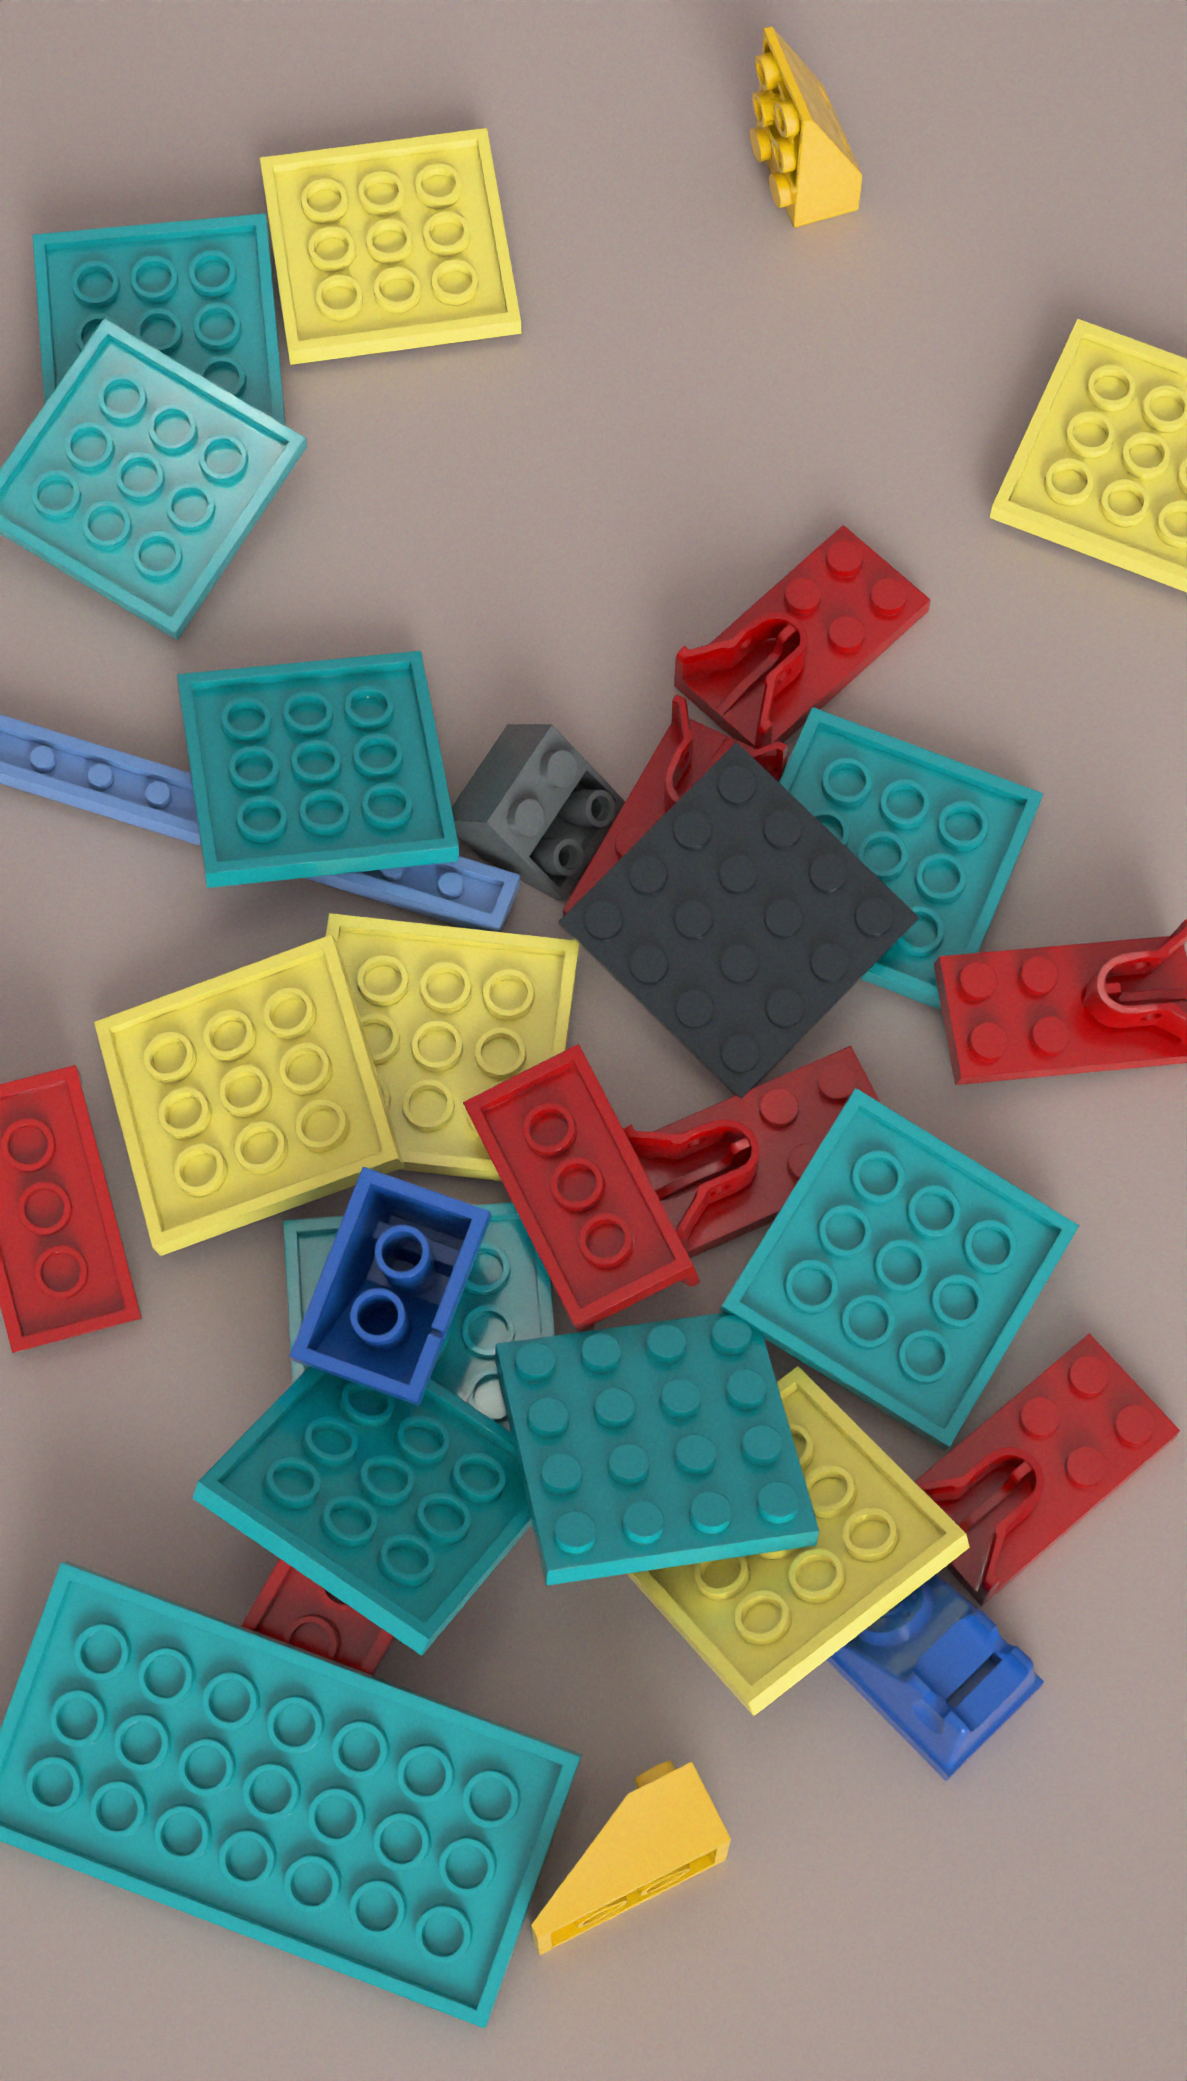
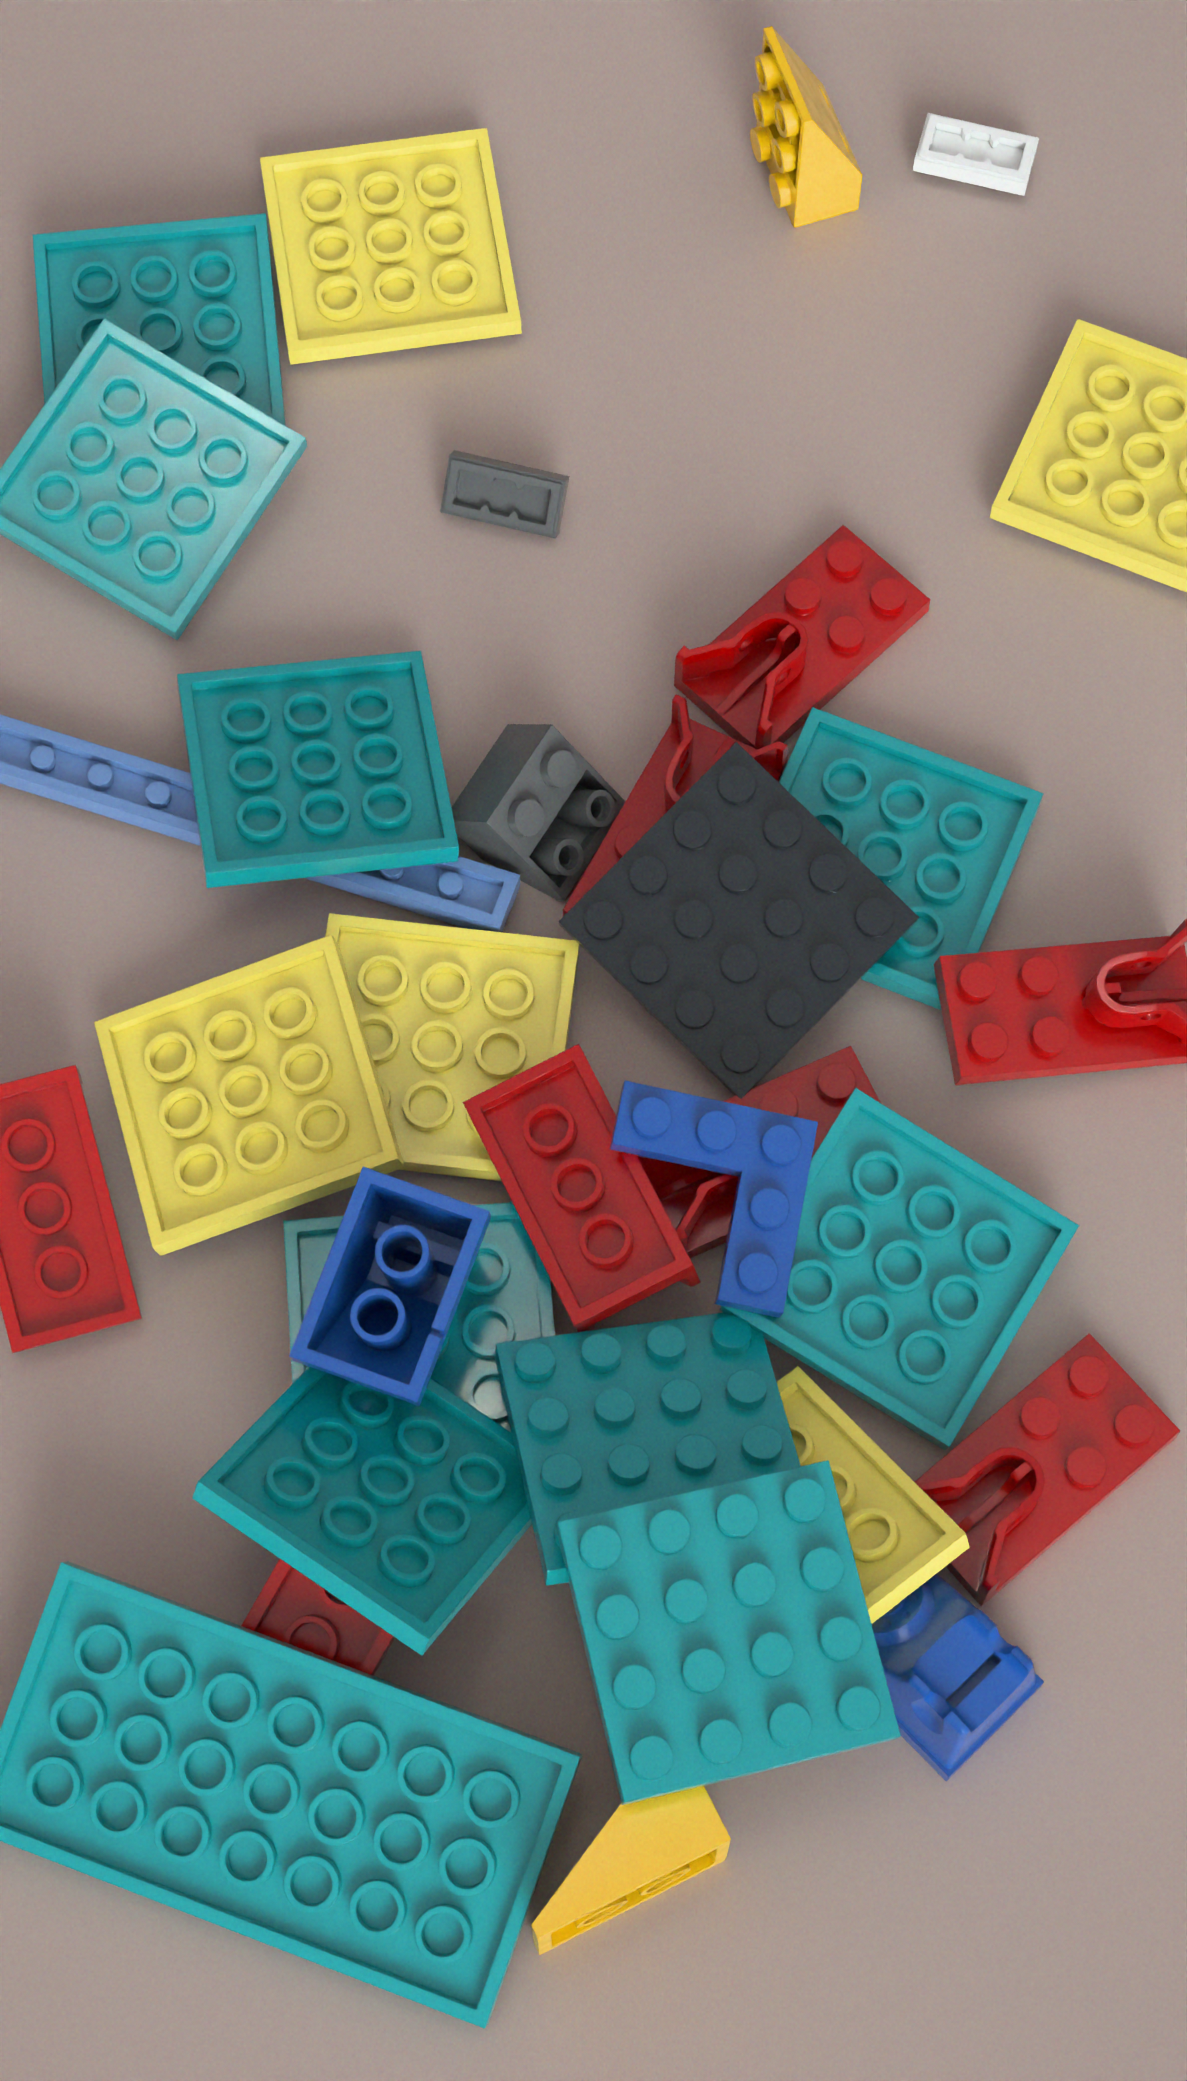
(504, 494): none -> dark grey plate
(726, 1632): none -> teal plate
(759, 1147): none -> blue plate
(975, 154): none -> white plate

